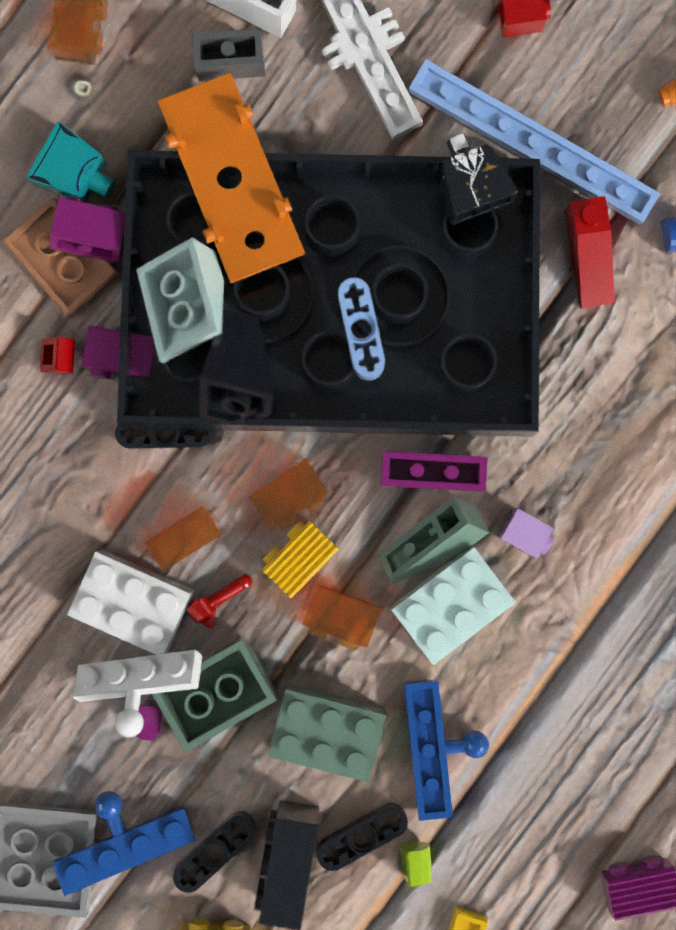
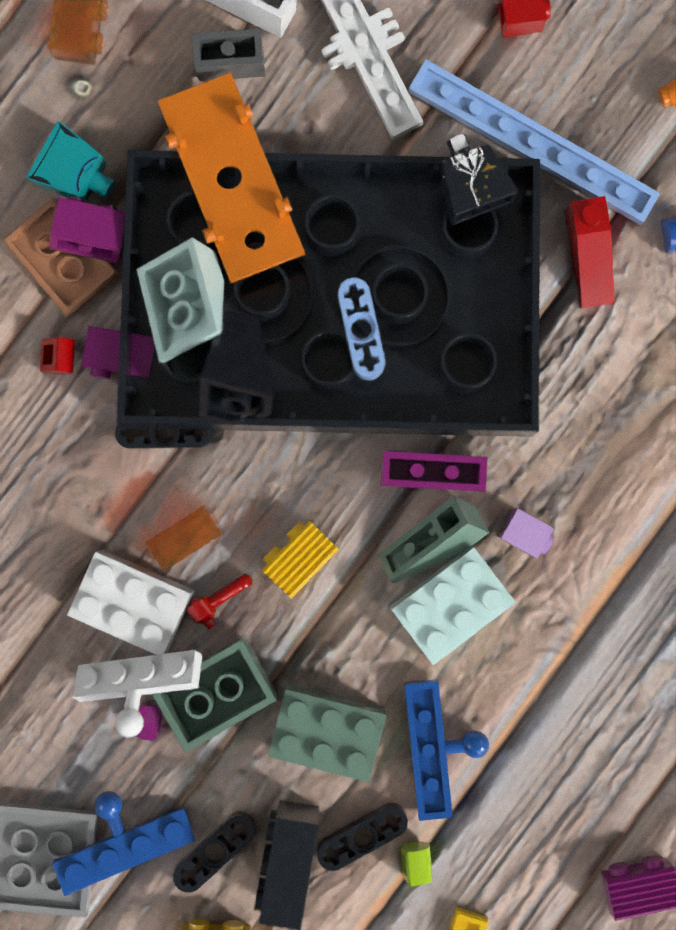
(289, 495): clear orange brick -> none
(341, 617): clear orange brick -> none

